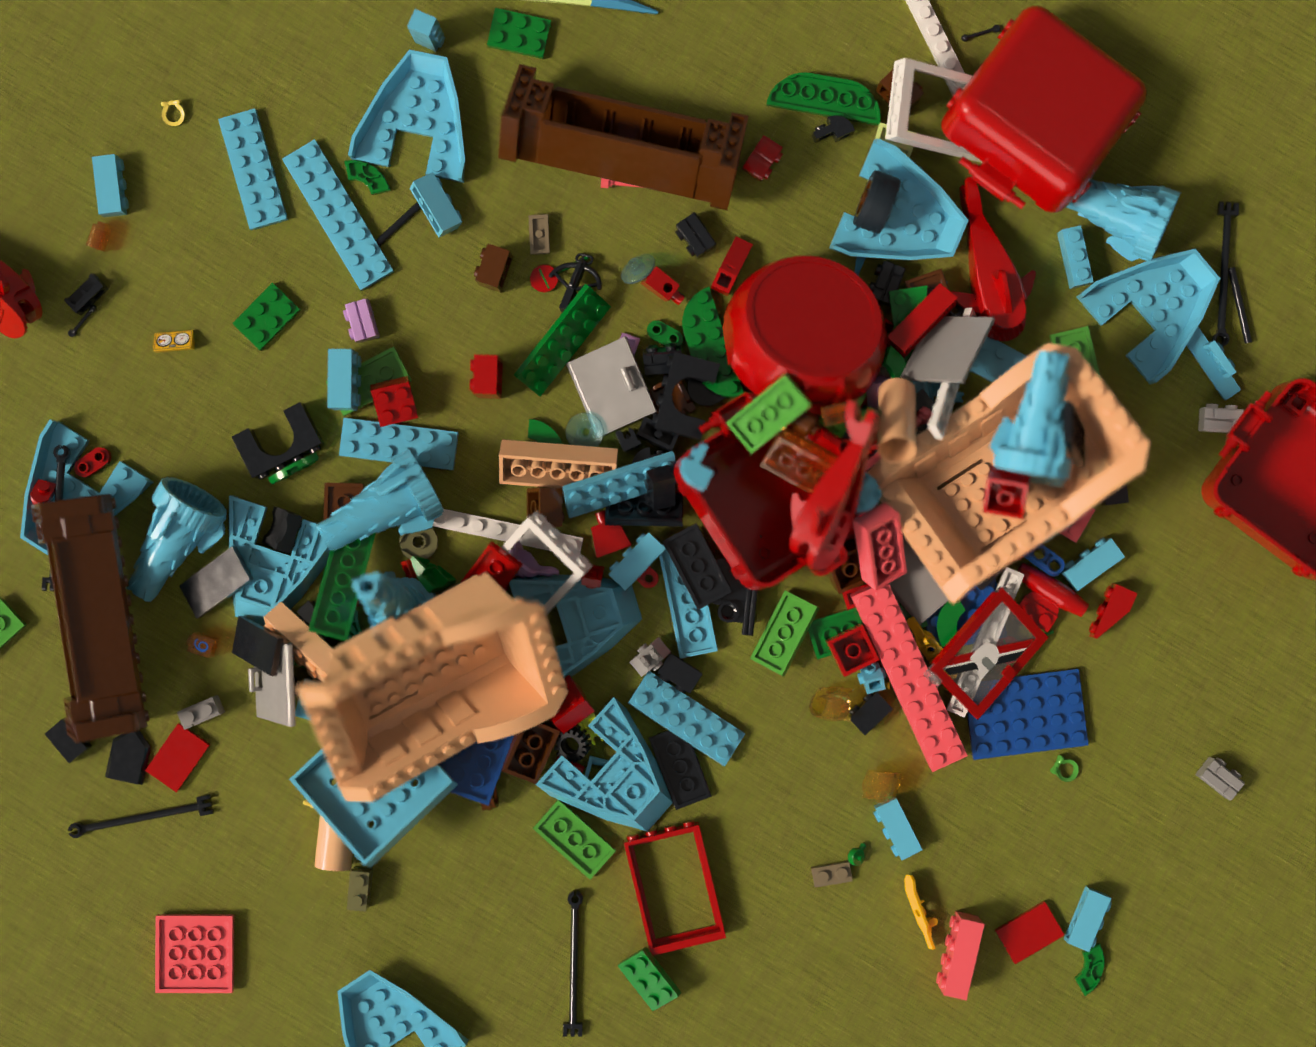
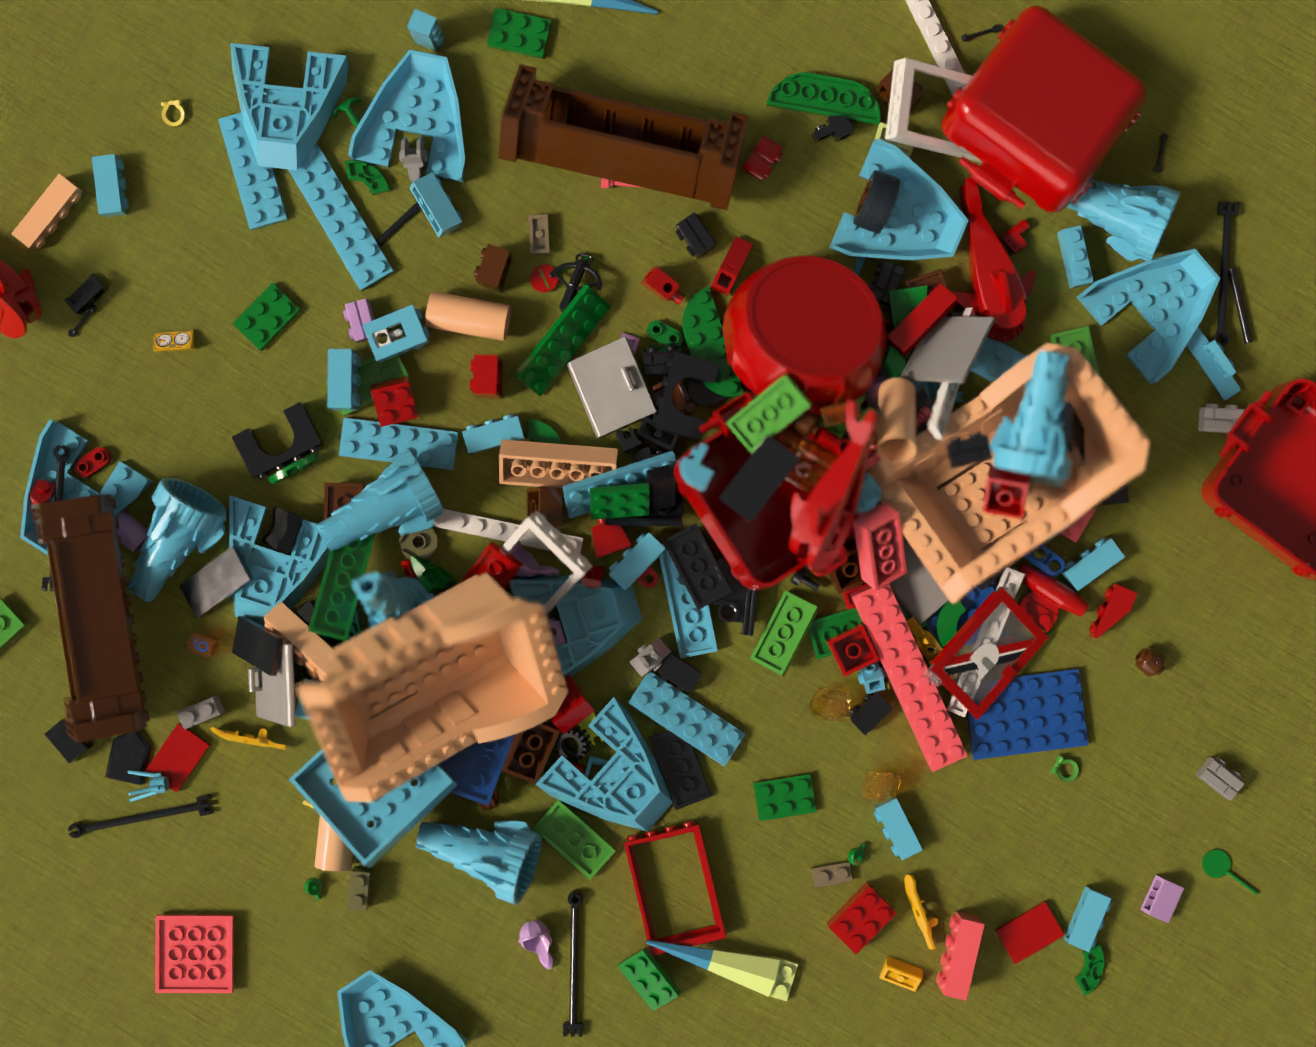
(47, 212): none -> light nougat brick
(99, 236): clear orange brick -> none
(131, 531): none -> lavender brick
(157, 785): none -> medium azure plant
(262, 739): none -> yellow piece
(281, 119): none -> medium azure piece
(313, 887): none -> green piece
(346, 106): none -> green plant
(413, 157): none -> light grey hinge
(415, 333): none -> medium azure brick
(468, 316): none -> light nougat piece
(491, 434): none -> medium azure brick
(500, 859): none -> medium azure cone
(536, 938): none -> lavender piece
(557, 631): none -> lavender brick
(575, 429): clear light blue dish -> none
(619, 501): none -> green plate
(638, 268): clear light blue dish -> none
(759, 478): none -> black tile
(760, 973): none -> yellowish green plate
(784, 797): none -> green plate
(800, 576): none -> black piece
(861, 918): none -> red brick
(901, 973): none -> yellow slope
(968, 451): none -> black brick
(1012, 238): none -> red piece
(1150, 662): none -> reddish brown head
(1157, 168): none -> black hinge
(1162, 899): none -> lavender brick
(1217, 864): none -> green piece

